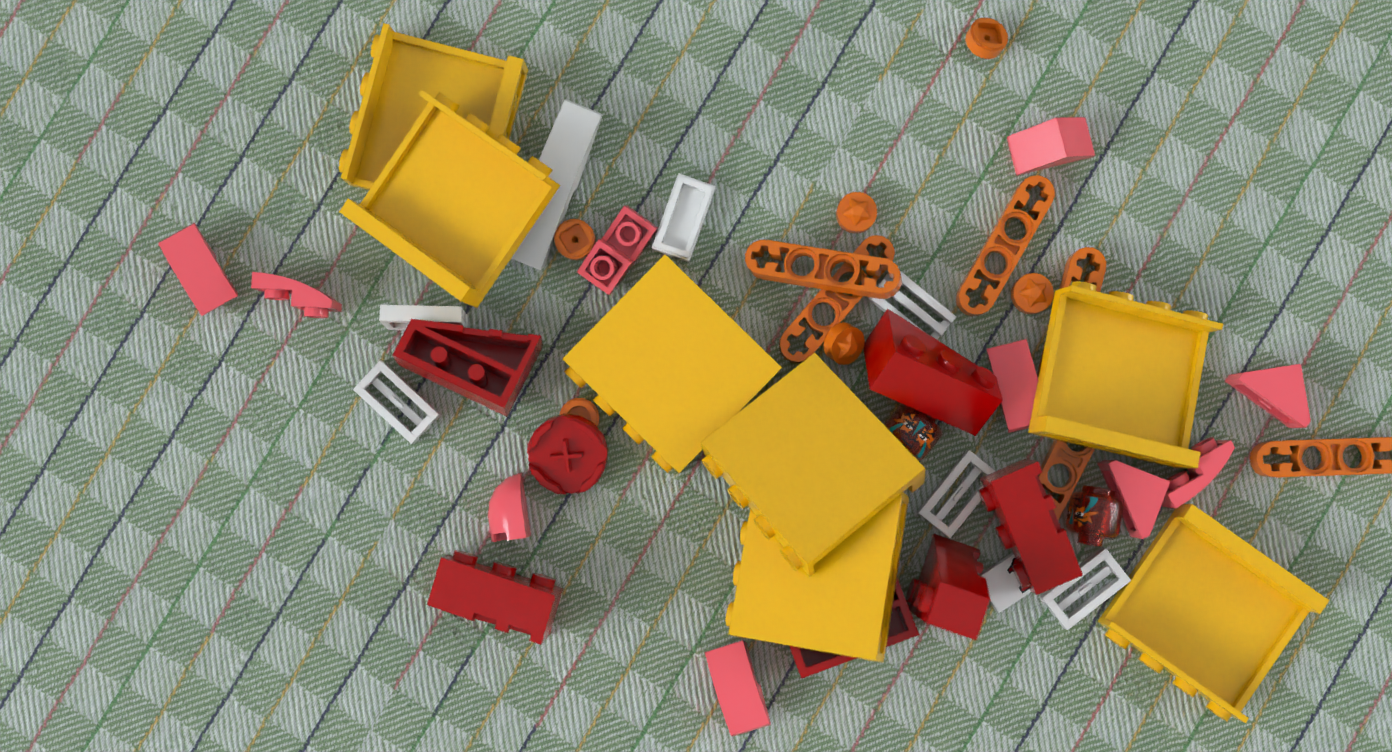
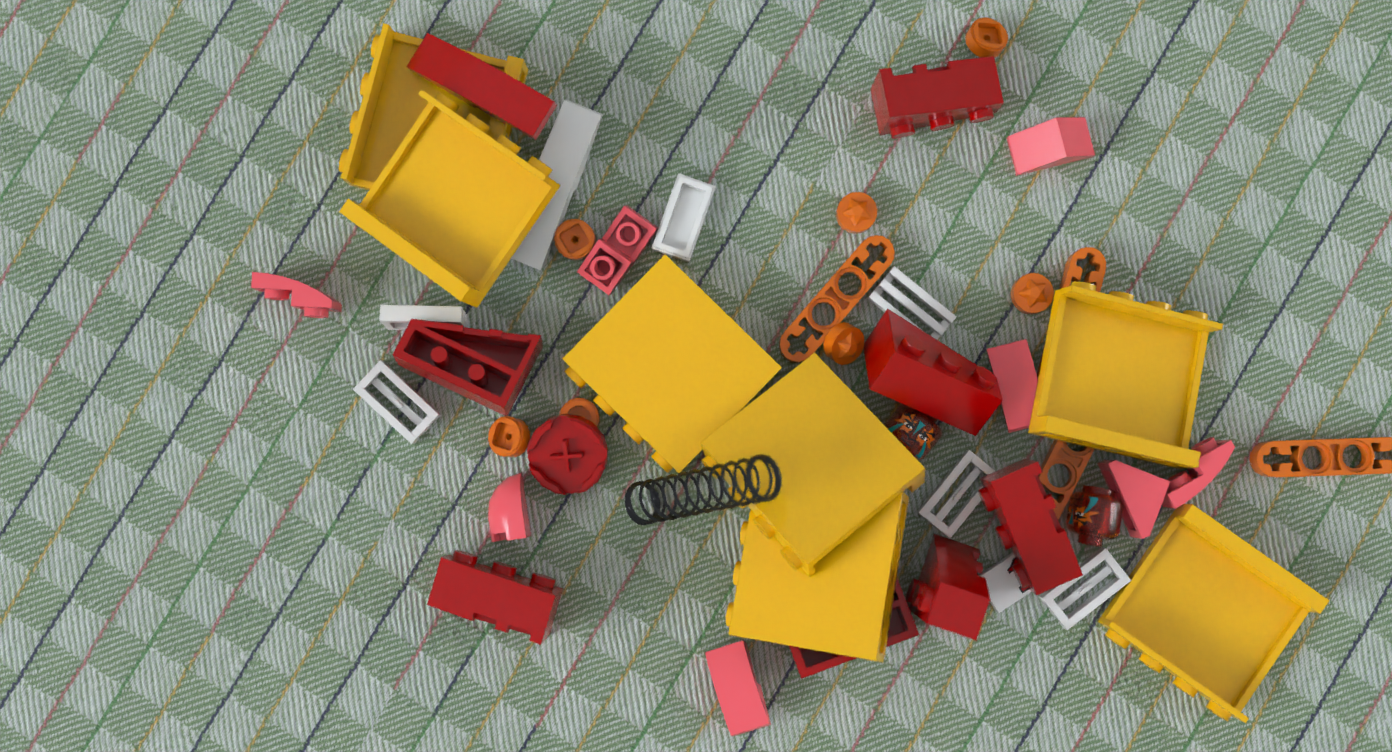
(197, 269): coral slope -> none
(482, 86): none -> red slope
(509, 436): none -> orange tile
(747, 475): none -> black piece
(824, 263): orange beam -> none
(936, 96): none -> red wedge
(1002, 244): orange beam -> none
(1276, 391): coral slope -> none

